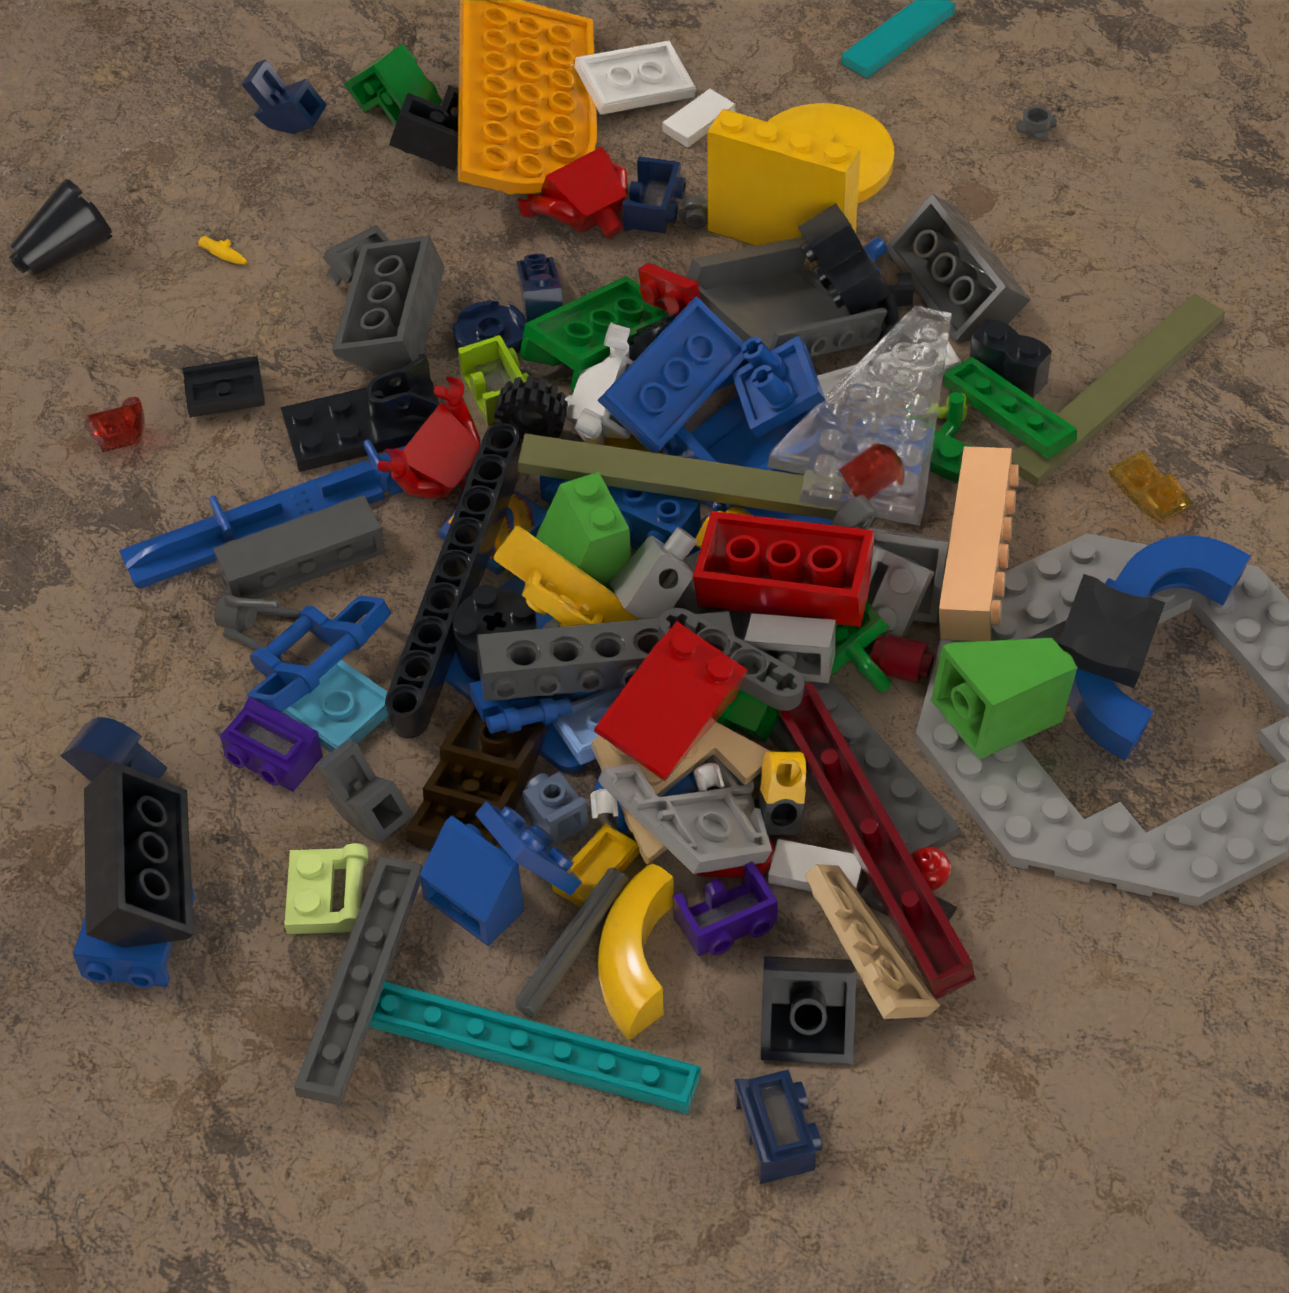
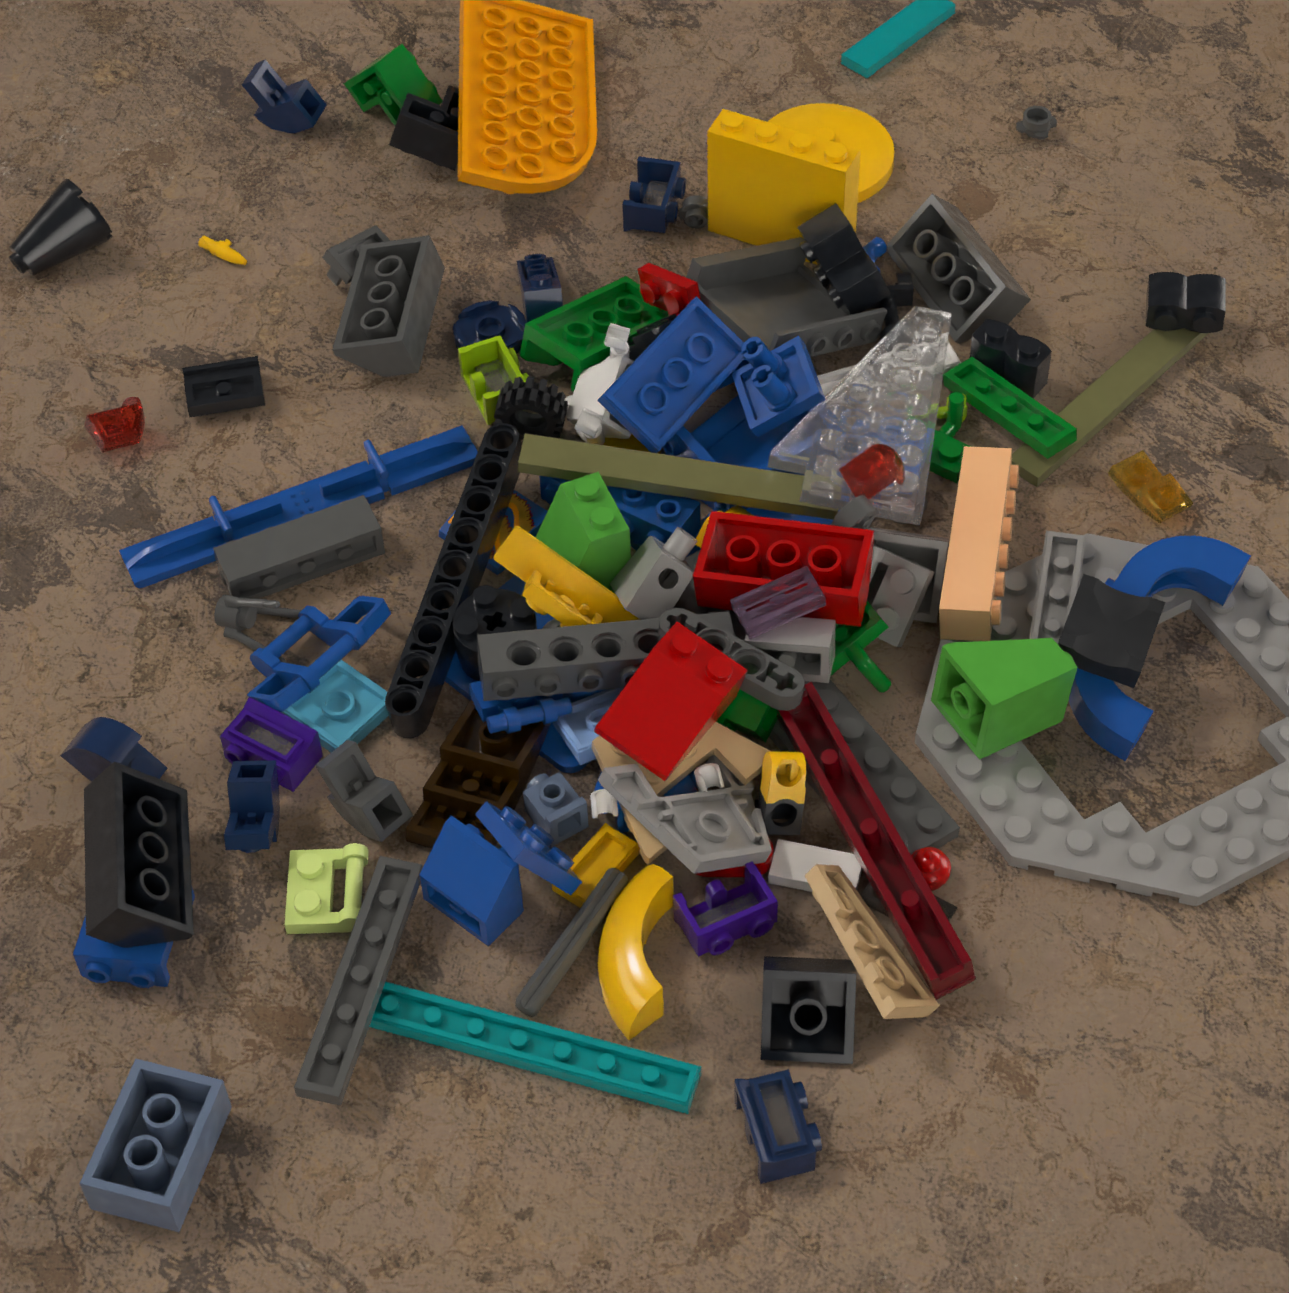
(156, 1145): none -> sand blue brick
(253, 806): none -> dark blue brick
(383, 412): black plate -> none
(440, 450): red torso -> none
(582, 194): red torso -> none
(634, 77): white tile -> none
(696, 118): white tile -> none
(781, 607): none -> clear purple tile
(902, 657): dark red brick -> none
(1057, 583): none -> light grey tile
(1185, 302): none -> black brick

